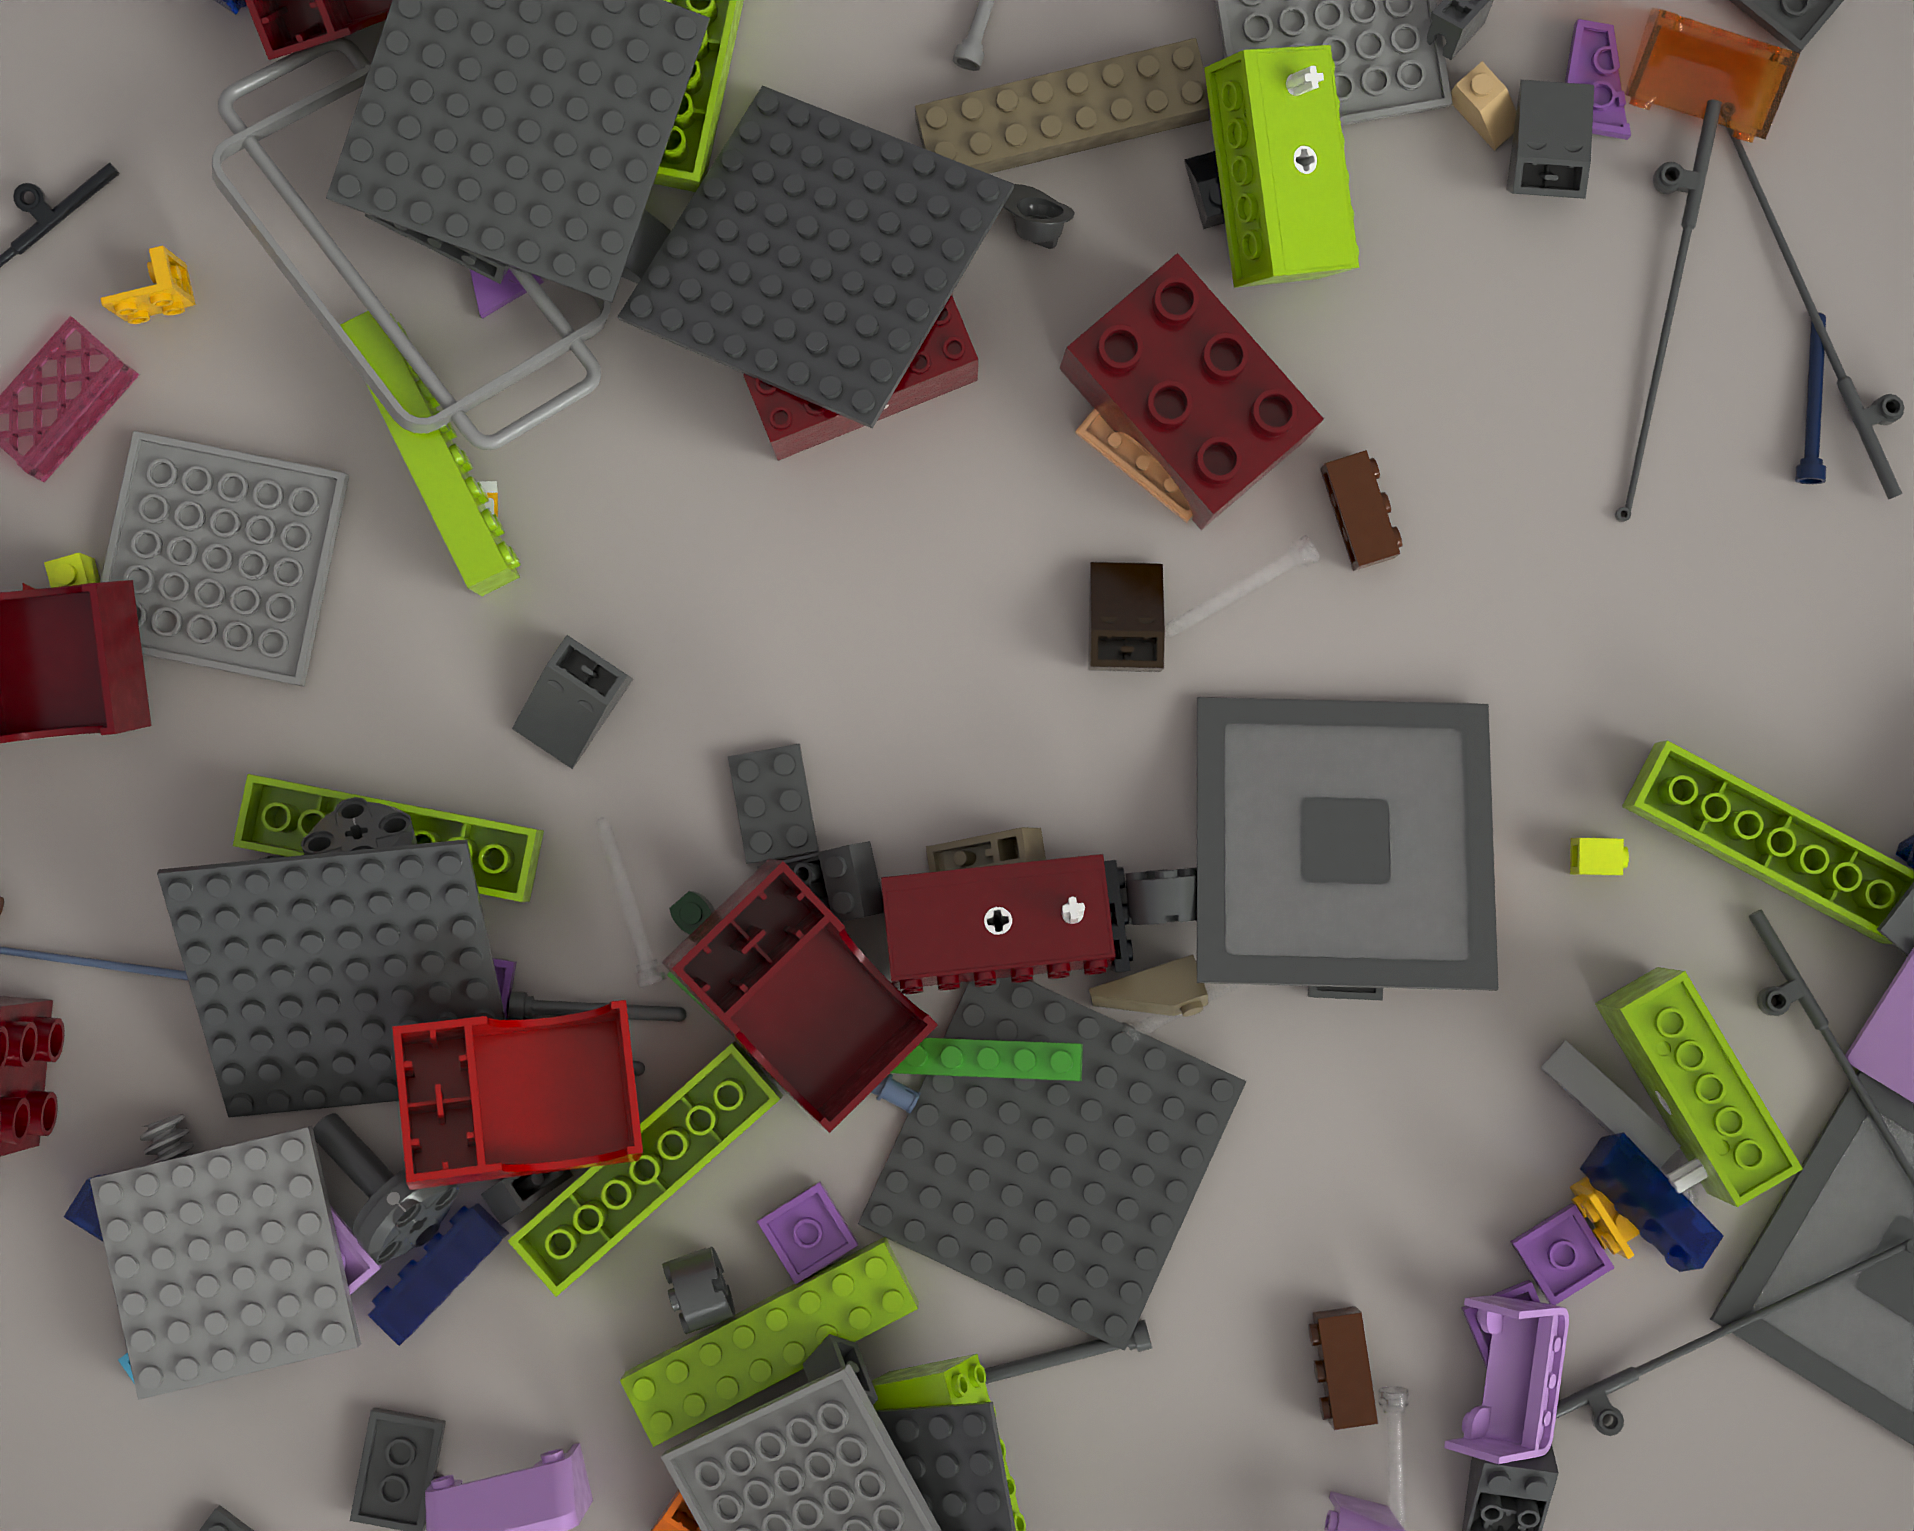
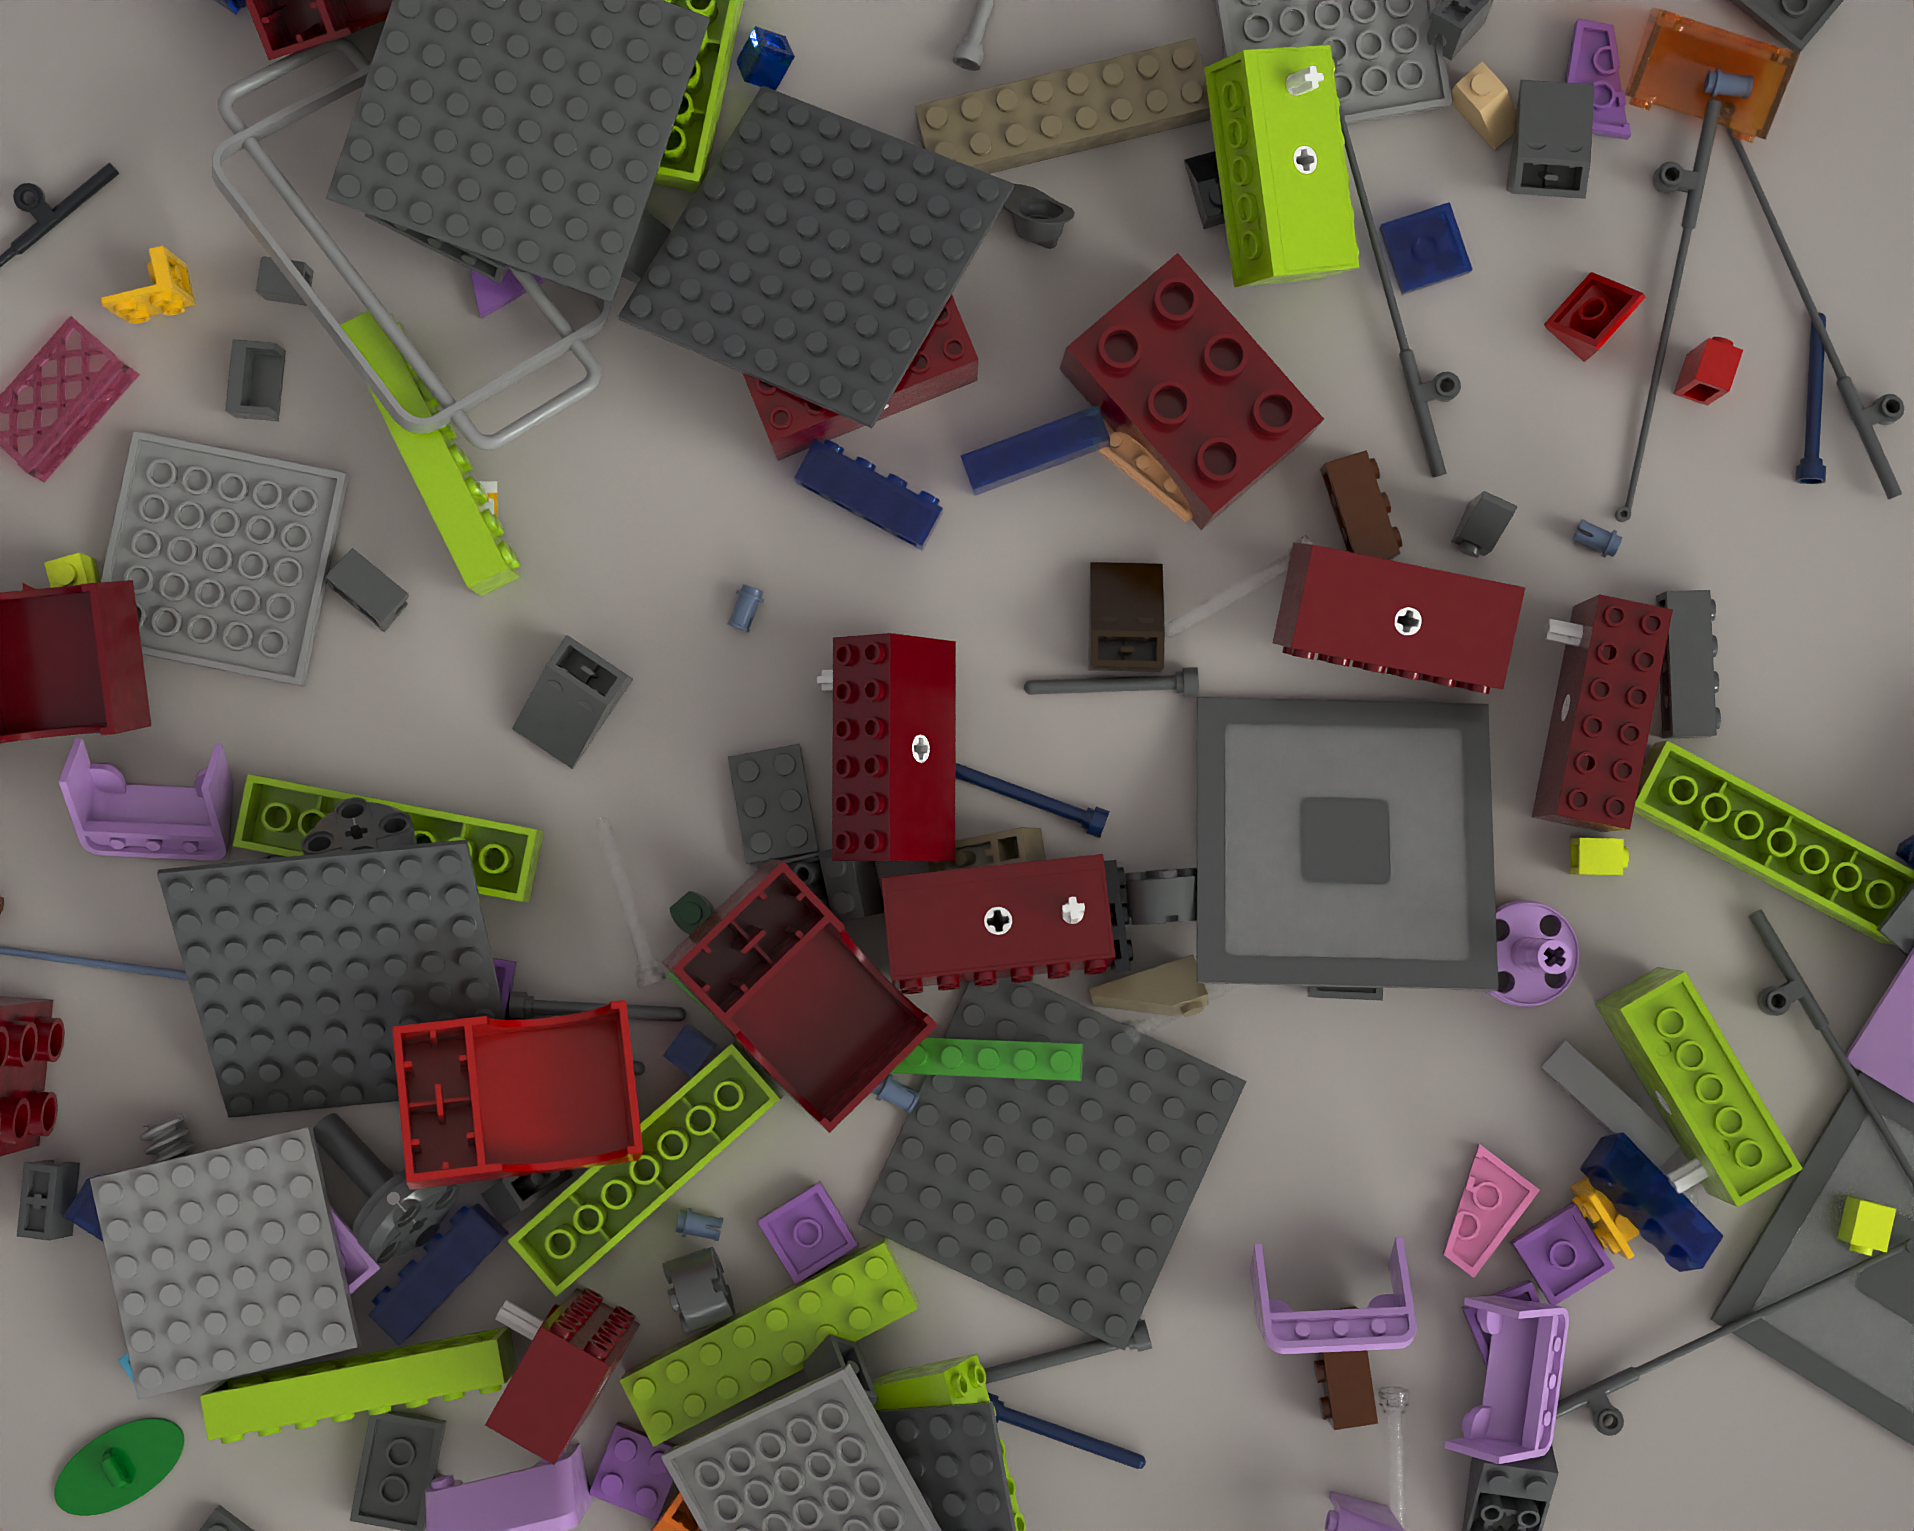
(45, 1198): none -> dark grey hinge
(119, 1466): none -> green shield
(148, 819): none -> lavender windscreen
(255, 380): none -> dark grey panel
(274, 285): none -> dark grey panel
(359, 1384): none -> lime brick
(367, 589): none -> dark grey hinge
(560, 1371): none -> dark red piece
(633, 1473): none -> medium lavender plate
(690, 1050): none -> clear blue panel
(696, 1224): none -> sand blue pin
(745, 608): none -> sand blue pin
(765, 58): none -> clear blue panel
(869, 494): none -> clear blue brick
(893, 748): none -> dark red piece
(1036, 450): none -> clear blue brick
(1066, 1435): none -> dark blue piece
(1091, 819): none -> dark blue piece
(1183, 682): none -> dark grey piece
(1383, 1325): none -> lavender windscreen
(1397, 618): none -> dark red piece
(1419, 392): none -> dark grey piece
(1425, 248): none -> clear blue plate
(1483, 524): none -> dark grey slope
(1487, 1211): none -> bright pink wing
(1529, 954): none -> lavender piece
(1593, 314): none -> red slope
(1600, 539): none -> sand blue pin
(1601, 712): none -> dark red piece
(1688, 667): none -> dark grey brick
(1708, 371): none -> red brick
(1728, 84): none -> sand blue pin
(1866, 1225): none -> neon yellow brick

